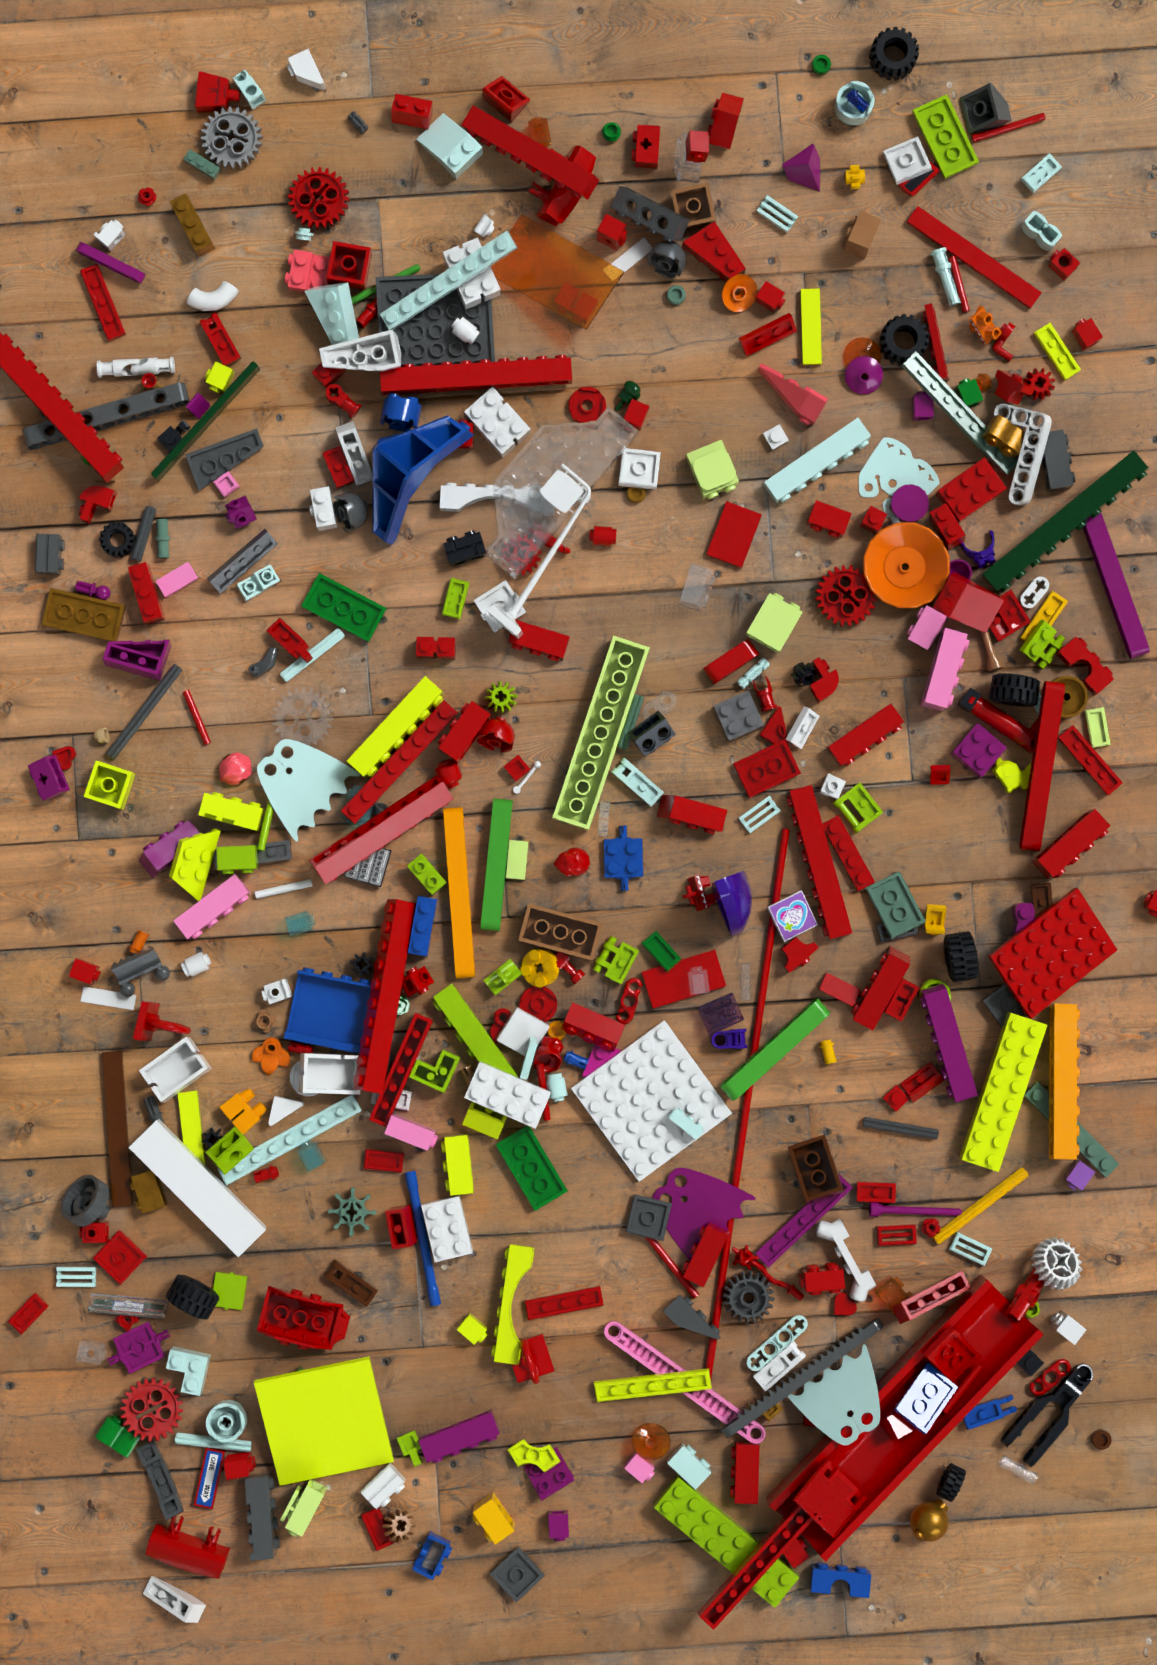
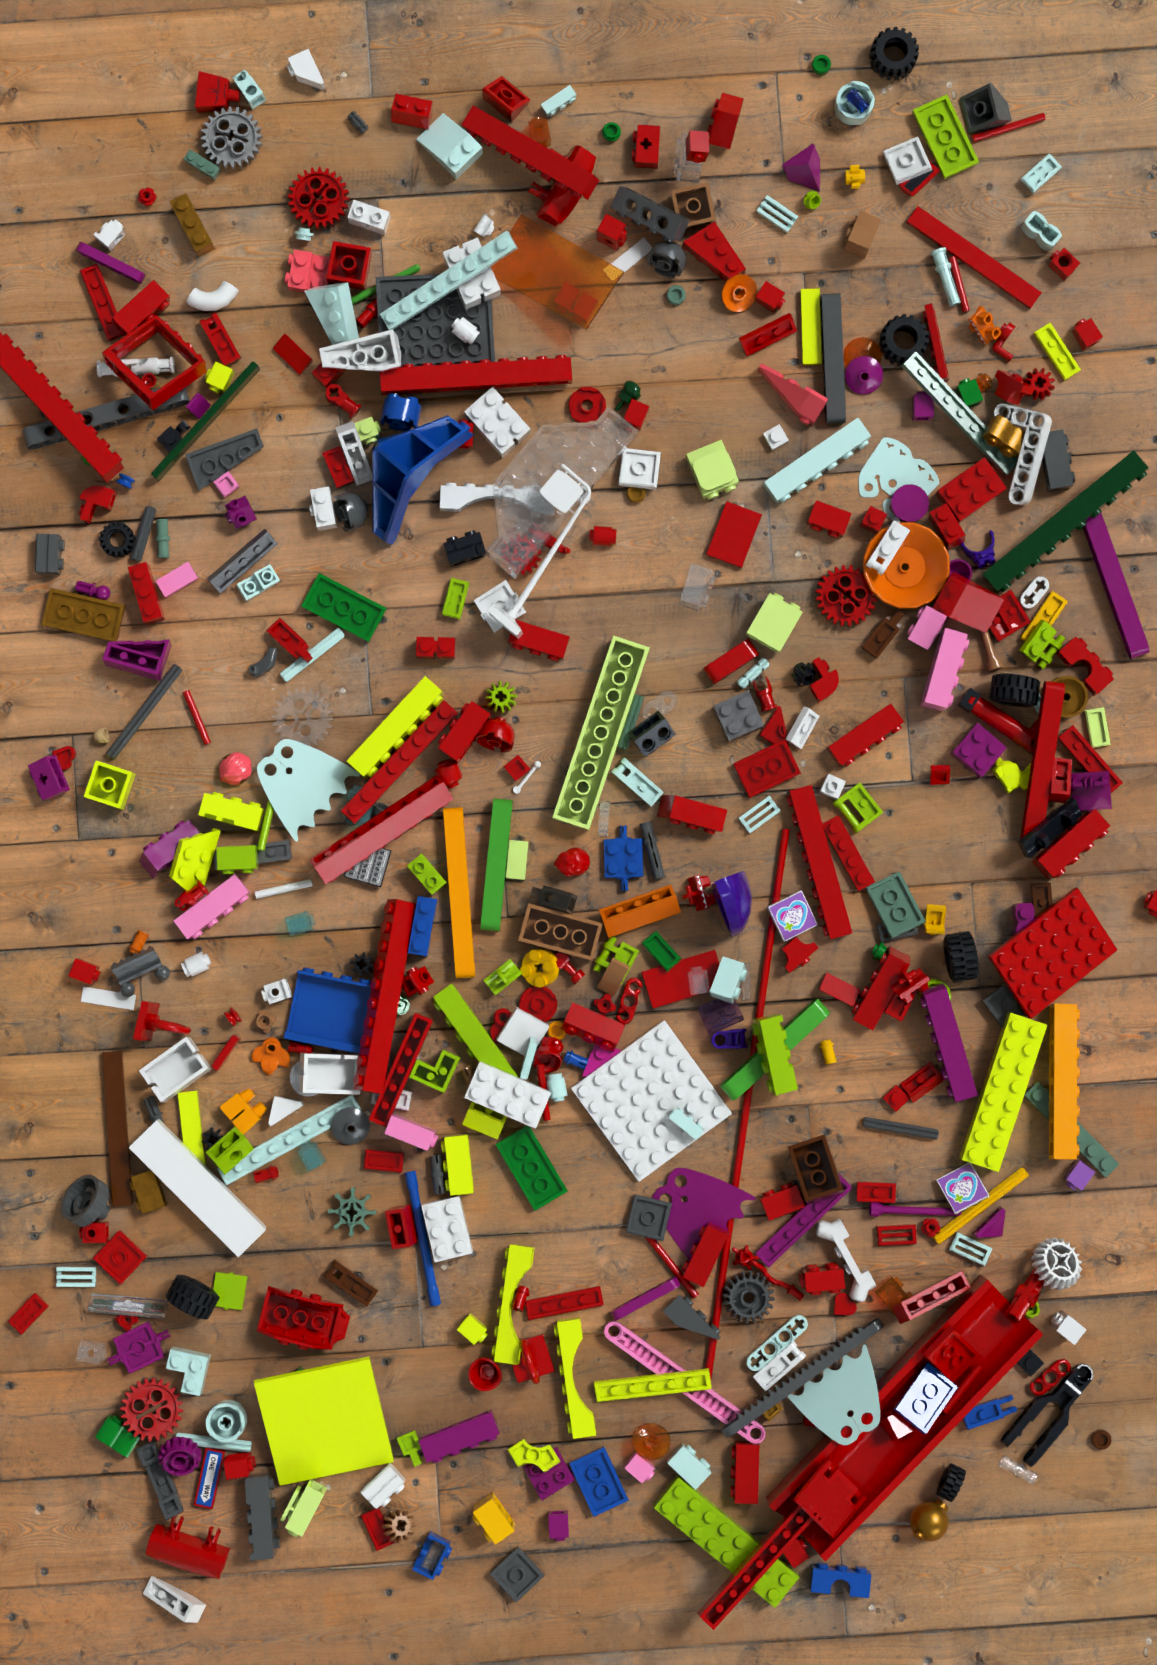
(125, 481): none -> blue bush
(134, 339): none -> red window
(141, 308): none -> red brick
(179, 1456): none -> magenta gear
(190, 897): none -> red piece
(226, 1051): none -> red tile
(232, 1016): none -> red bush
(292, 354): none -> red slope
(345, 1118): none -> dark grey dish
(368, 431): none -> yellowish green brick
(369, 217): none -> white brick
(437, 1174): none -> dark grey pin
(484, 1374): none -> red helmet
(519, 1301): none -> red pin
(558, 101): none -> light aqua piece
(561, 899): none -> clear smoke torso
(581, 1417): none -> neon yellow arch
(598, 1481): none -> blue plate
(599, 1004): none -> red plate
(613, 977): none -> medium nougat slope
(642, 911): none -> orange brick
(645, 1298): none -> magenta beam
(658, 871): none -> dark grey pin
(728, 980): none -> light aqua brick
(774, 1054): none -> lime wedge
(781, 1201): none -> red brick
(812, 200): none -> lime plate
(833, 358): none -> dark grey beam
(878, 951): none -> green plate
(883, 635): none -> reddish brown hinge
(888, 547): none -> white plate
(909, 983): none -> red hips
(962, 1188): none -> tile
(993, 1225): none -> magenta slope
(1050, 828): none -> black hinge
(1060, 780): none -> red brick
(1091, 790): none -> magenta hinge

